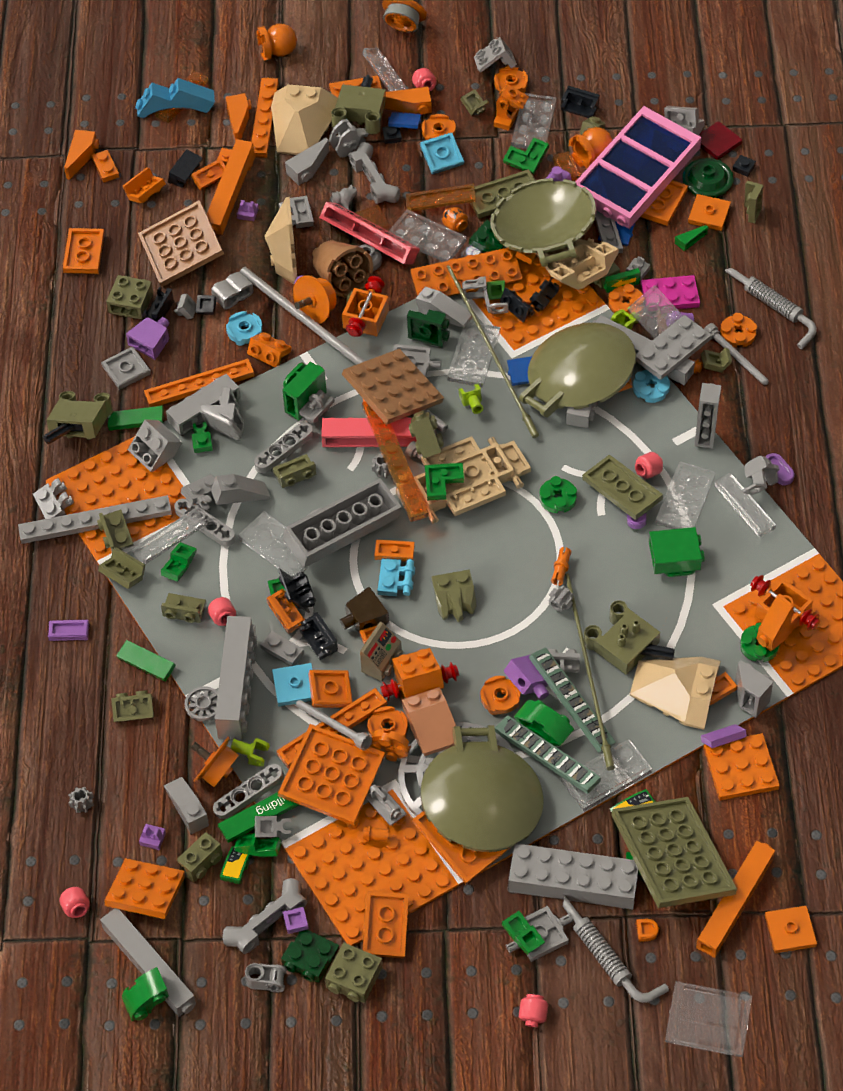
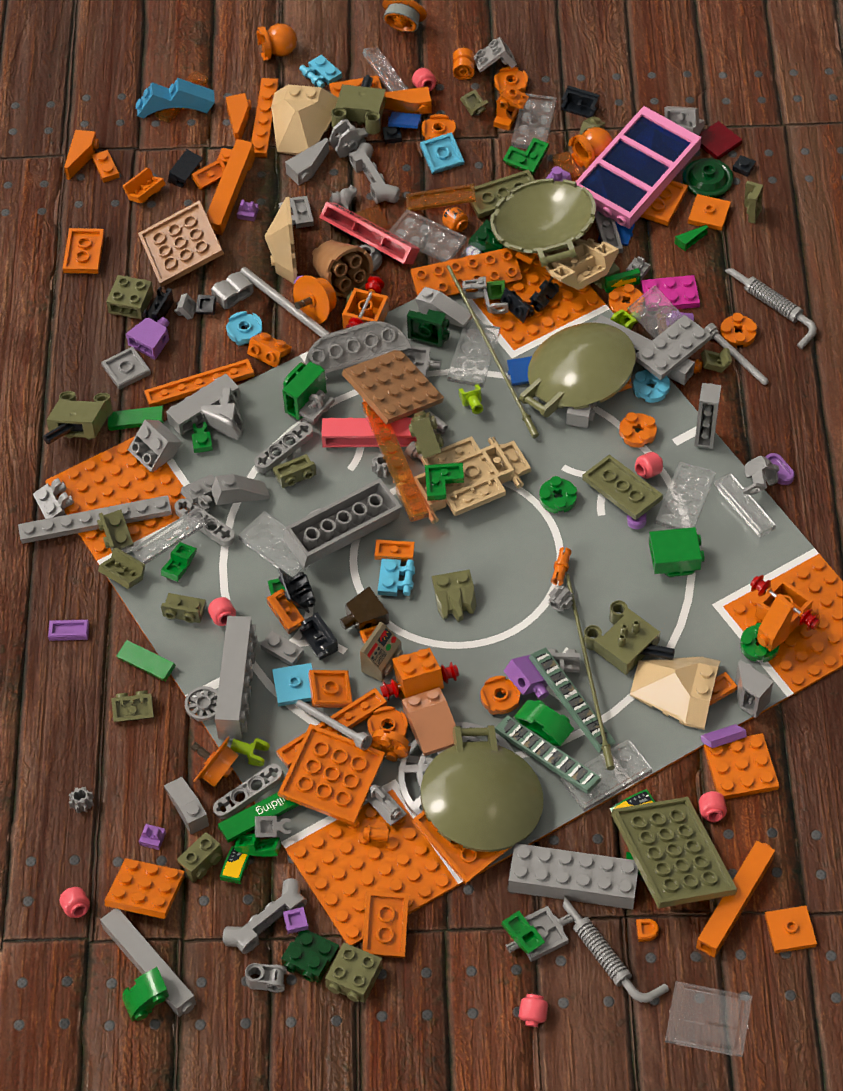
(324, 69): none -> medium azure plate
(356, 345): none -> light grey plate
(463, 63): none -> orange wheel
(641, 421): none -> orange plate
(712, 806): none -> coral head

